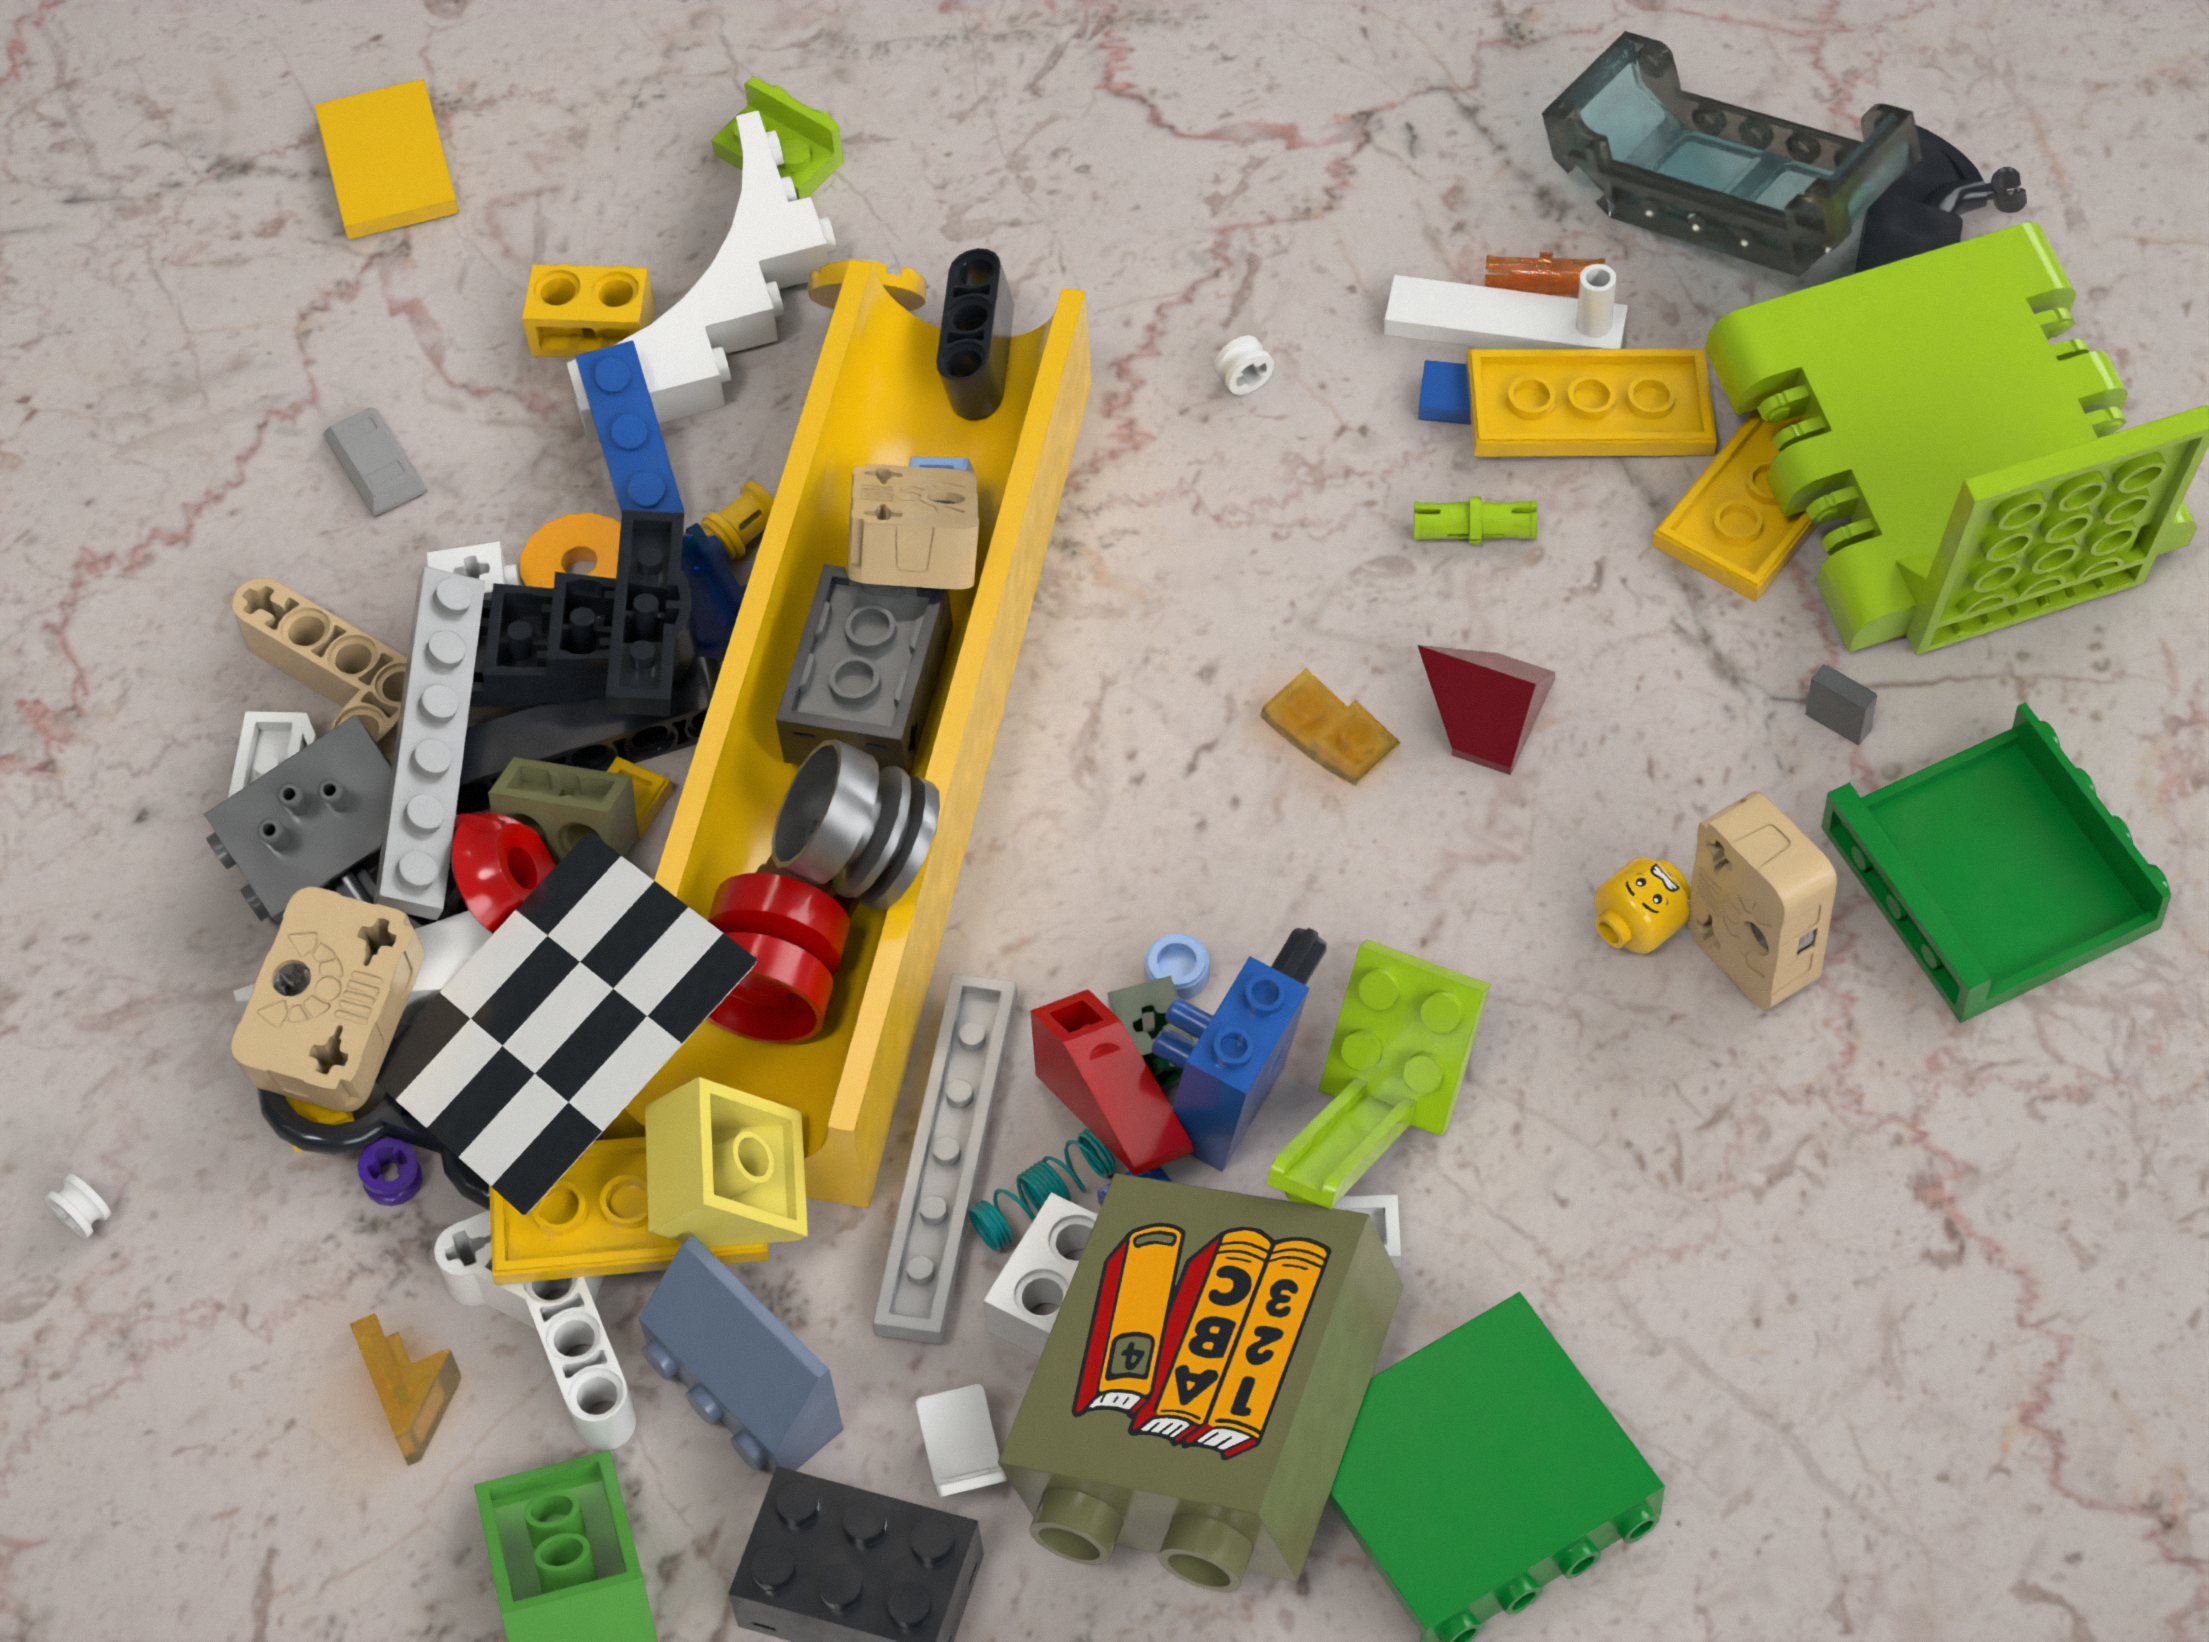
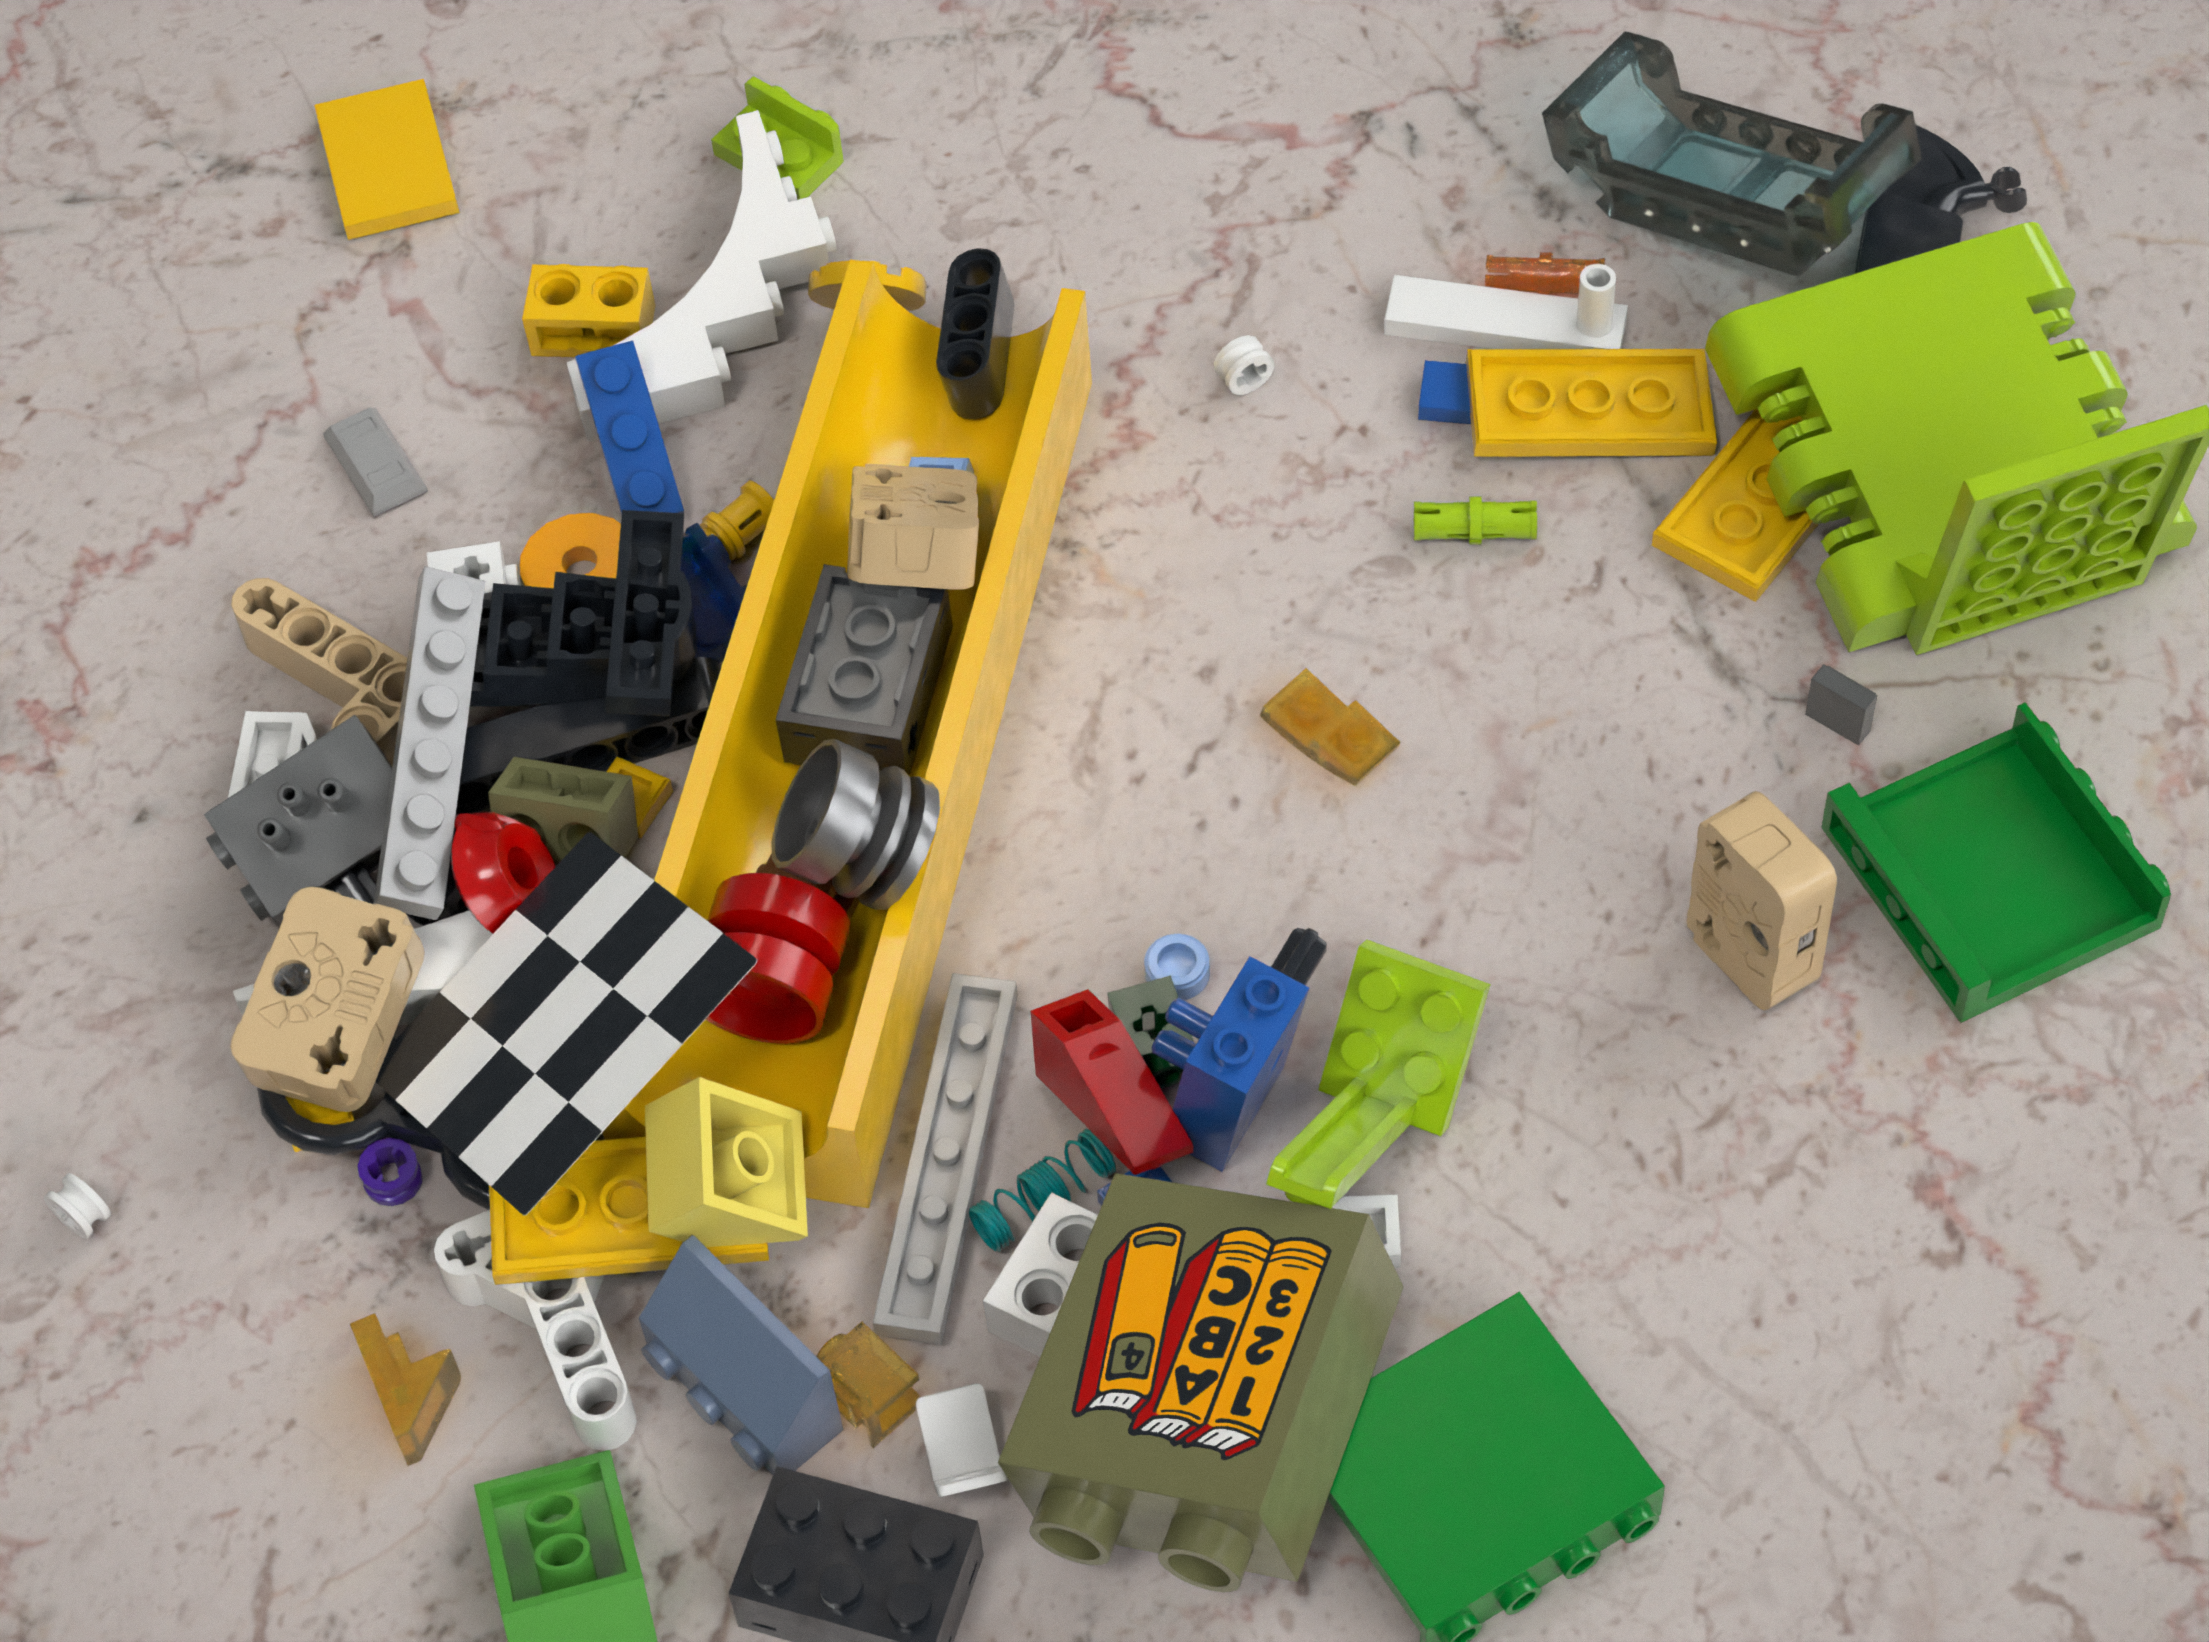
(870, 1381): none -> clear yellow window
(1486, 702): dark red slope -> none
(1642, 905): yellow head -> none

